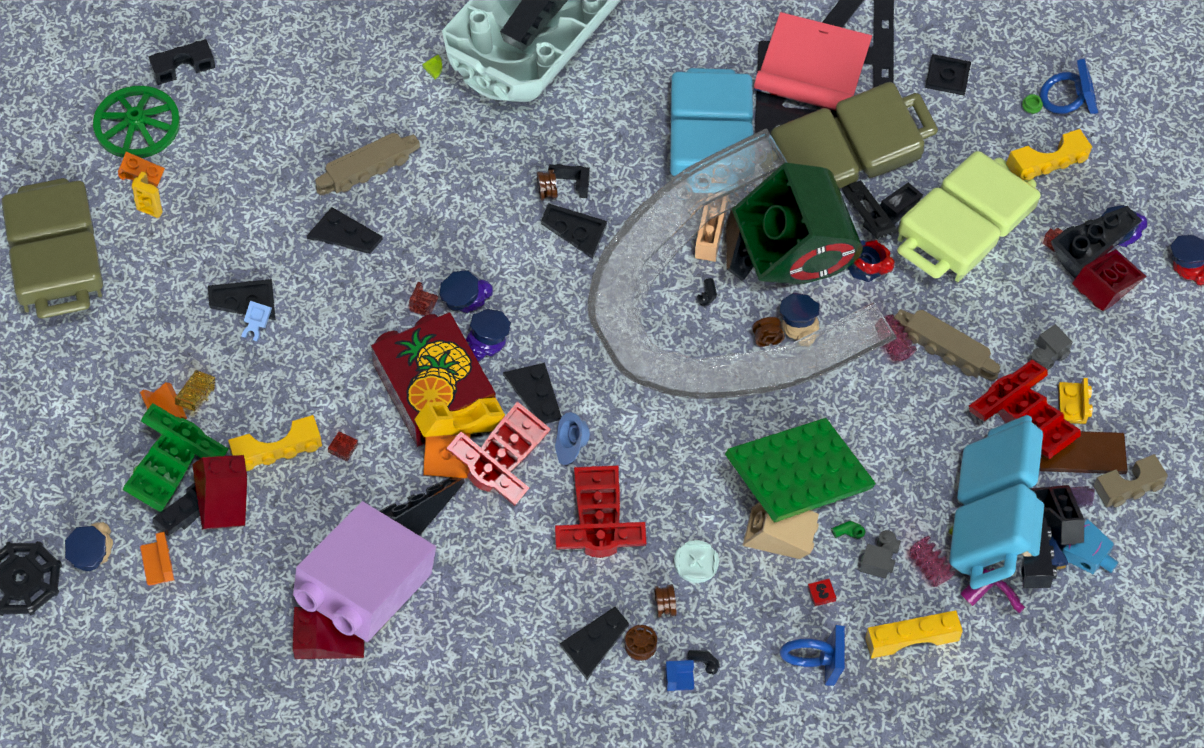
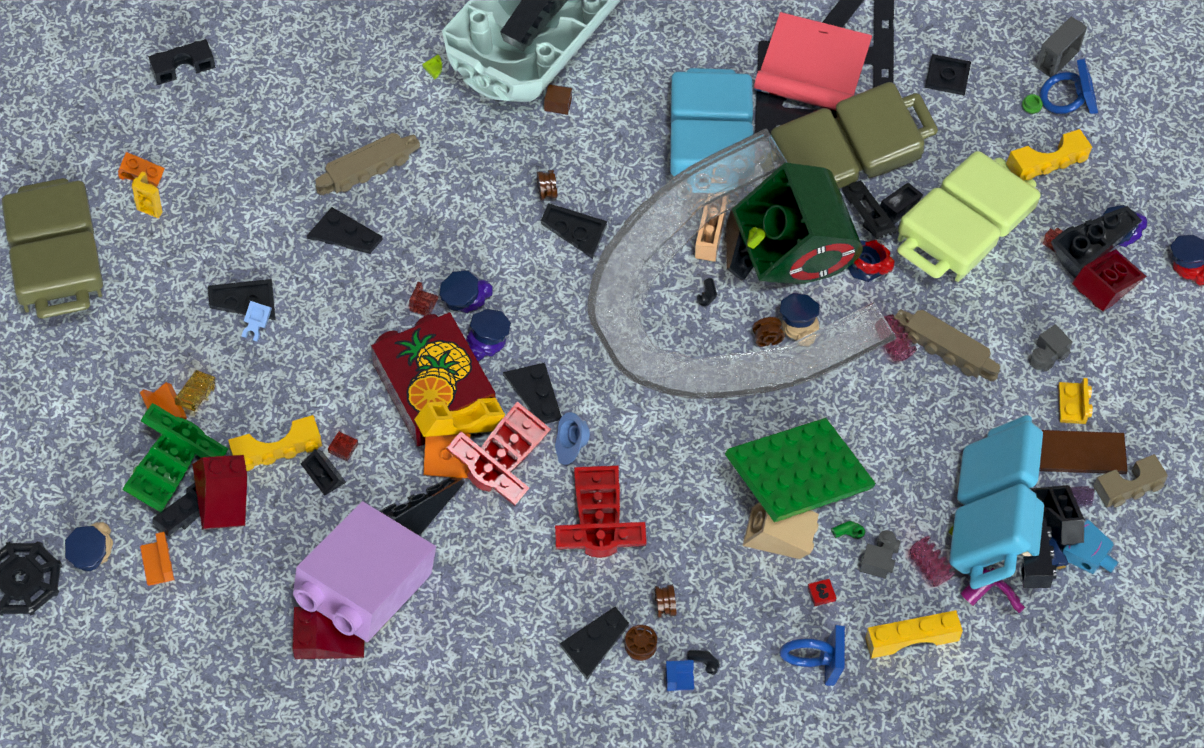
(136, 120): green wheel -> none
(322, 472): none -> black slope
(558, 99): none -> reddish brown panel
(578, 173): black bracket -> none
(696, 561): light aqua tile -> none
(756, 235): none -> lime tile
(1014, 398): red slope -> none
(1061, 47): none -> dark grey window

